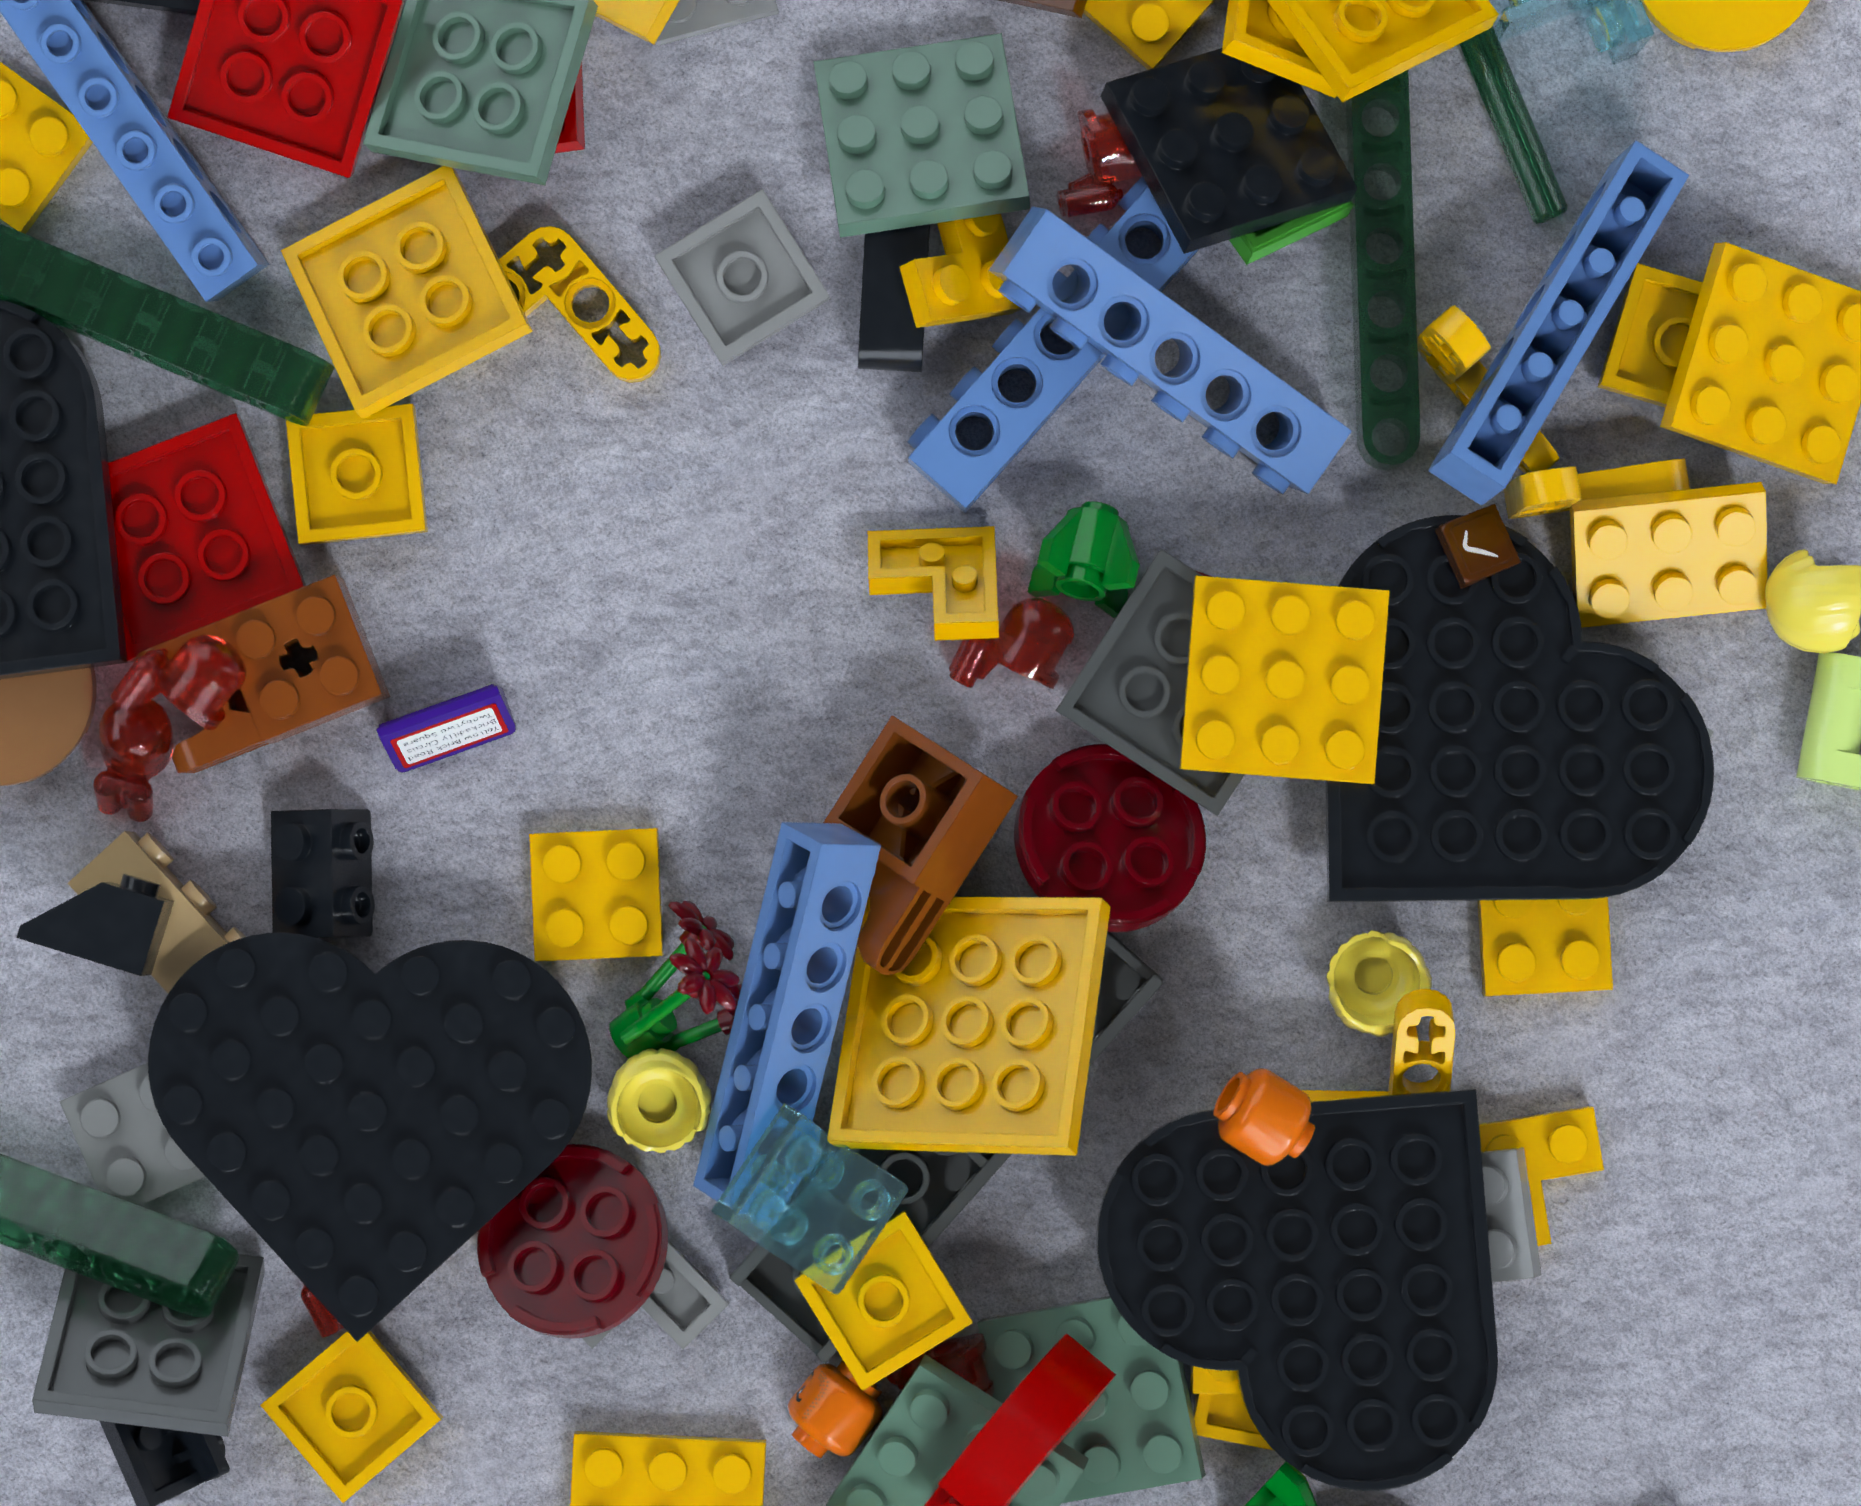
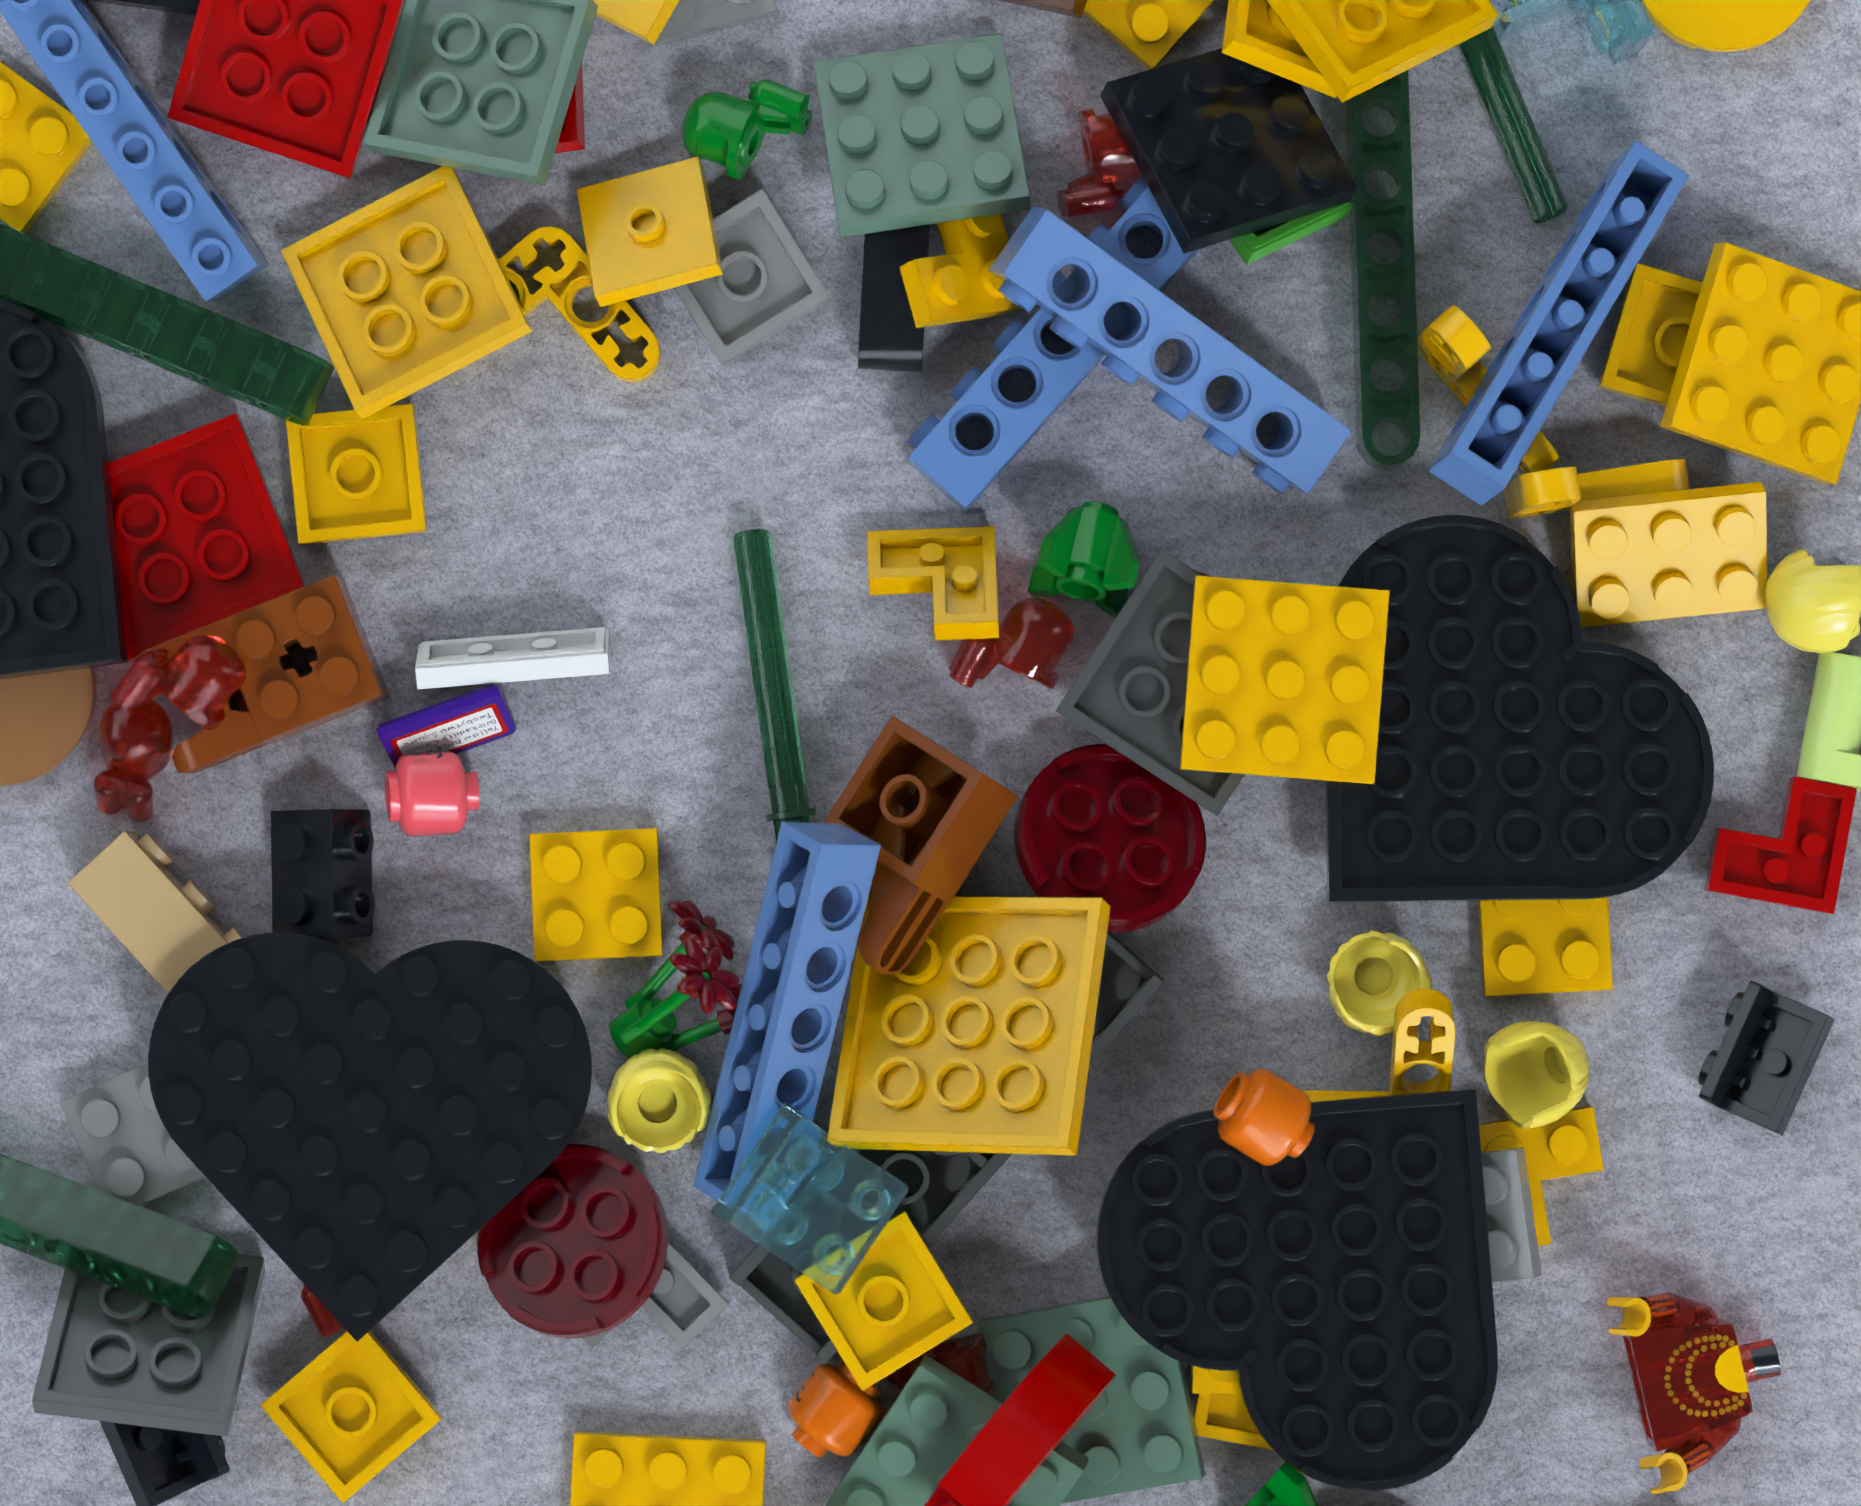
(107, 925): black slope -> none
(430, 793): none -> coral head
(513, 658): none -> white tile
(649, 231): none -> yellow plate
(732, 128): none -> green piece
(771, 679): none -> clear green axle
(1477, 545): reddish brown slope -> none
(1535, 1072): none -> light yellow hair
(1688, 1379): none -> clear red torso
(1764, 1057): none -> black bracket
(1799, 866): none -> red plate

